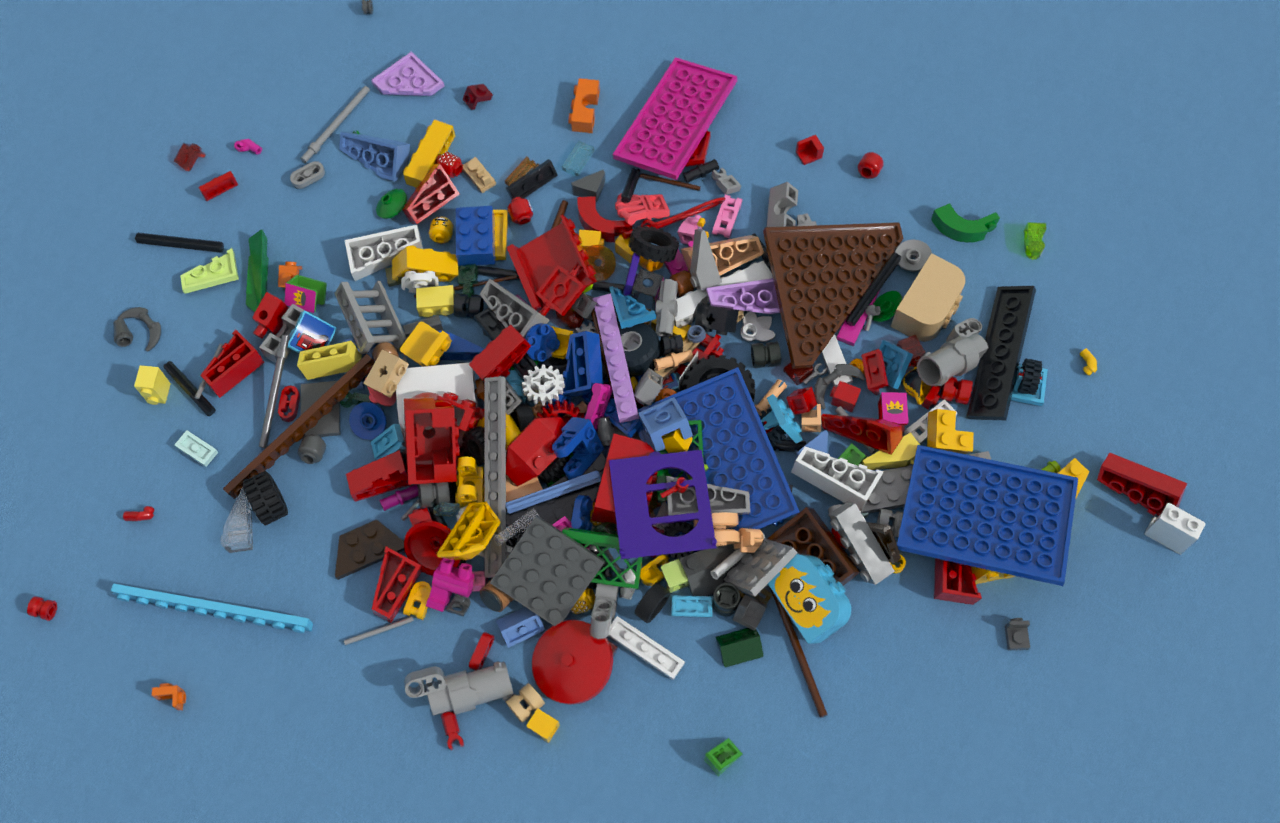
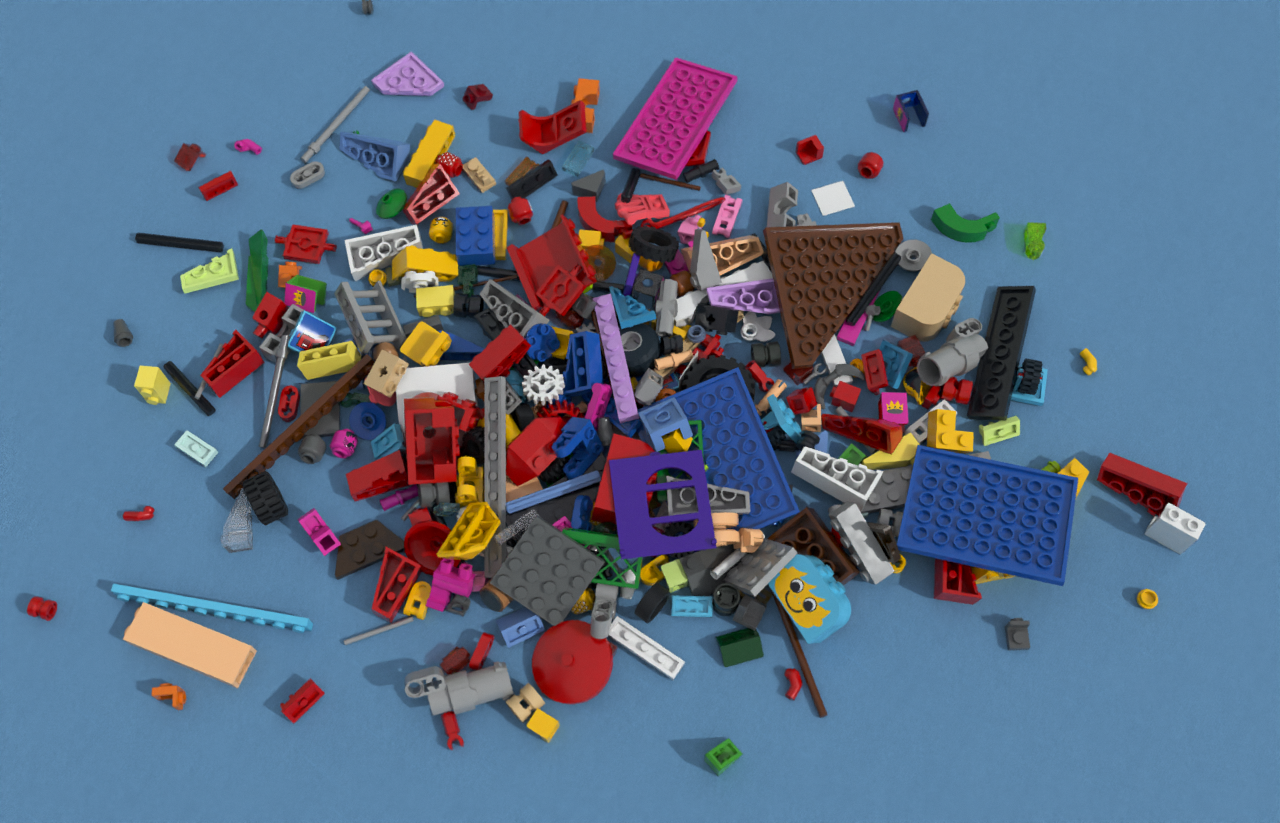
(154, 327): dark grey piece -> none
(189, 645): none -> light nougat brick
(301, 701): none -> red plate
(305, 244): none -> red plate
(319, 531): none -> dark pink brick
(343, 443): none -> dark pink head
(364, 227): none -> dark pink hand
(377, 275): none -> yellow plate
(455, 660): none -> clear red brick
(553, 130): none -> red bracket
(677, 488): red hand -> none
(759, 375): none -> red bar
(795, 683): none -> red arm
(808, 439): none -> black wheel
(833, 198): none -> white sticker
(918, 105): none -> clear blue piece
(1000, 430): none -> yellowish green plate
(1147, 599): none -> yellow plate

